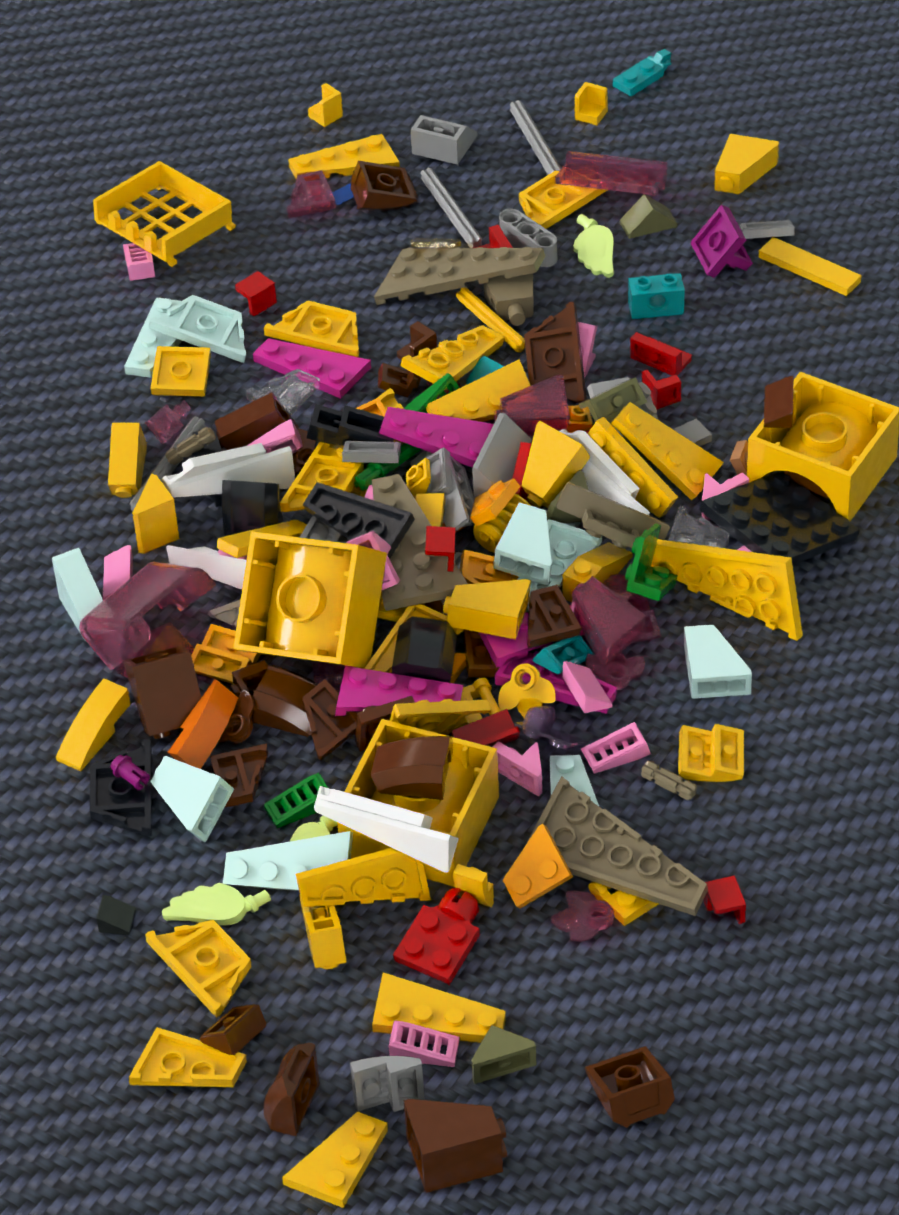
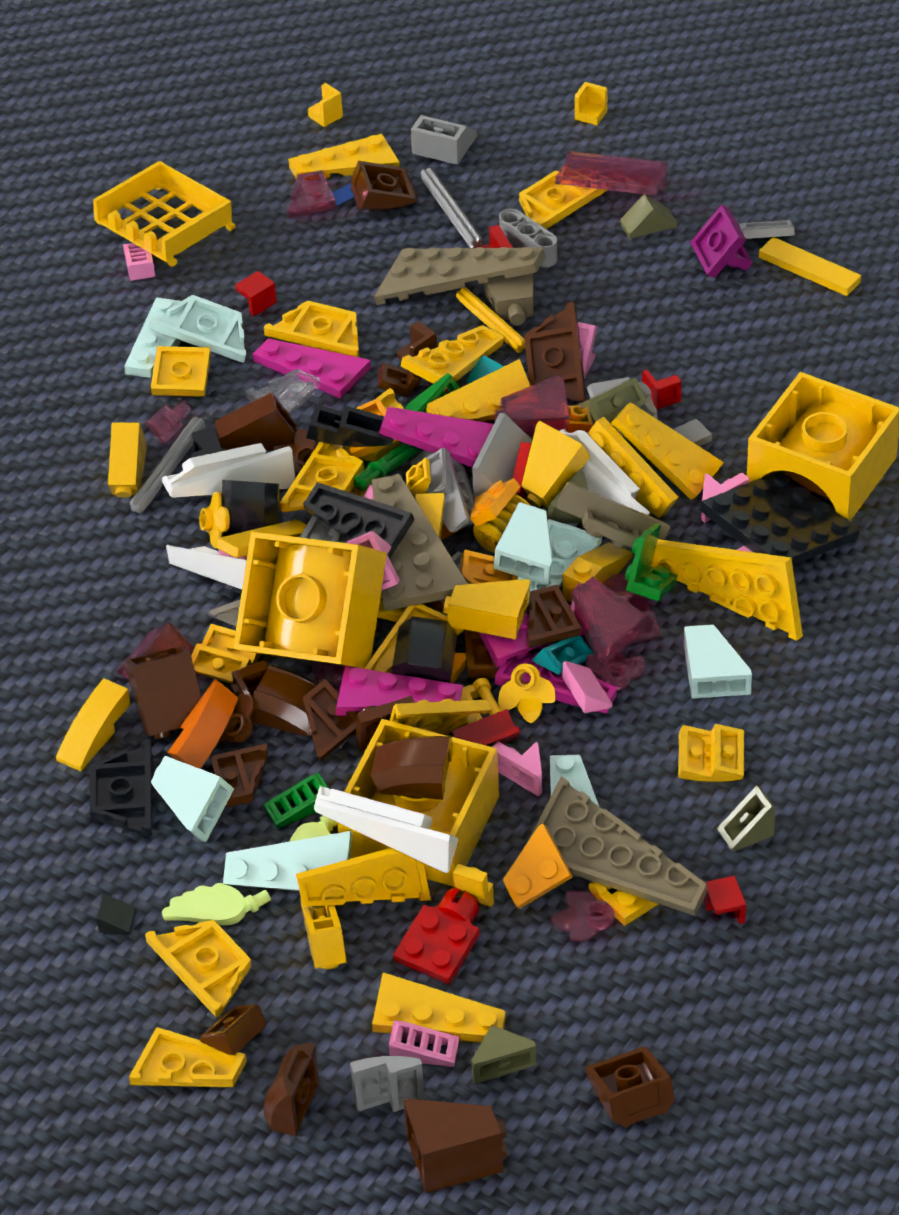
(75, 585): light aqua slope -> none
(117, 570): bright pink slope -> none
(117, 625): clear pink windscreen -> none
(123, 767): magenta pin -> none
(155, 517): yellow slope -> none
(190, 445): dark tan axle -> none
(215, 519): none -> yellow plate
(280, 437): bright pink slope -> none
(339, 1160): yellow wing -> none
(371, 452): light grey tile -> none
(436, 243): clear yellow piece -> none
(441, 542): red panel -> none
(534, 137): light grey axle -> none
(539, 723): clear purple hinge -> none
(595, 247): yellowish green animal -> none
(620, 737): bright pink slope -> none
(643, 73): teal hinge -> none
(656, 296): teal brick -> none
(658, 354): red panel -> none
(669, 780): dark tan axle -> none
(698, 532): clear wing -> none
(739, 457): medium nougat plate -> none
(744, 162): yellow slope -> none
(749, 821): none -> olive slope
(779, 404): reddish brown slope -> none

